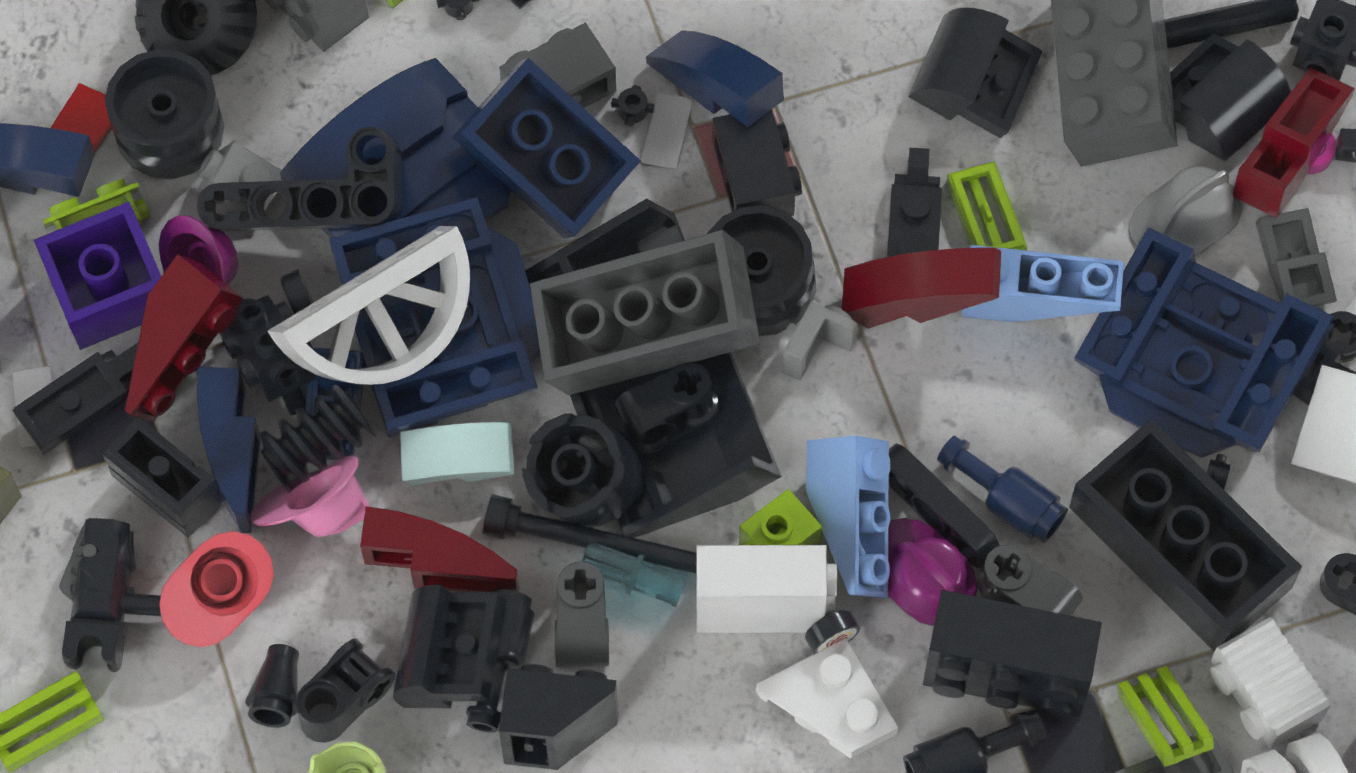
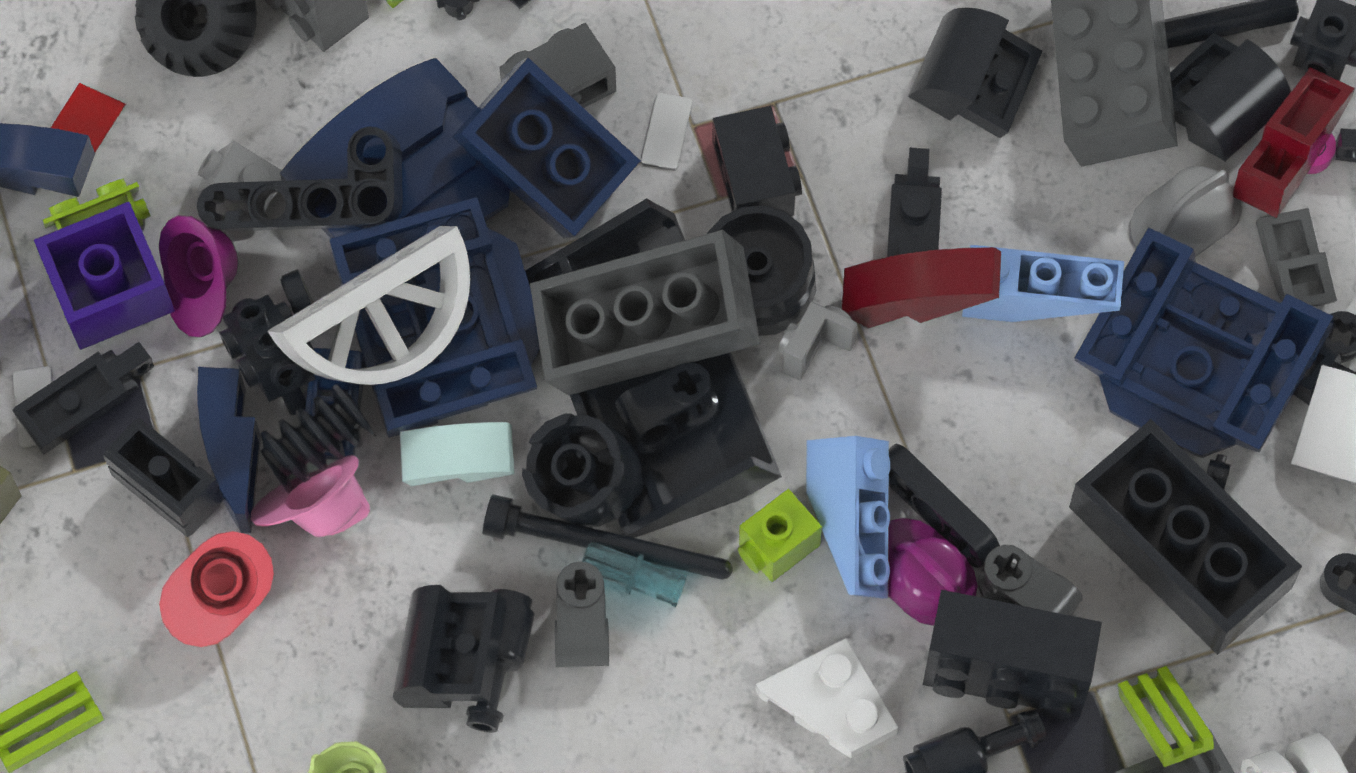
(101, 593): black piece -> none
(164, 113): black wheel -> none
(177, 327): dark red slope -> none
(275, 688): black cone -> none
(349, 684): black piece -> none
(433, 553): dark red slope -> none
(554, 715): black slope -> none
(632, 105): black piece -> none
(719, 75): dark blue slope -> none
(763, 588): white brick -> none
(831, 630): black tile -> none
(965, 212): lime tile -> none
(1011, 494): dark blue piece -> none
(1268, 684): white brick -> none

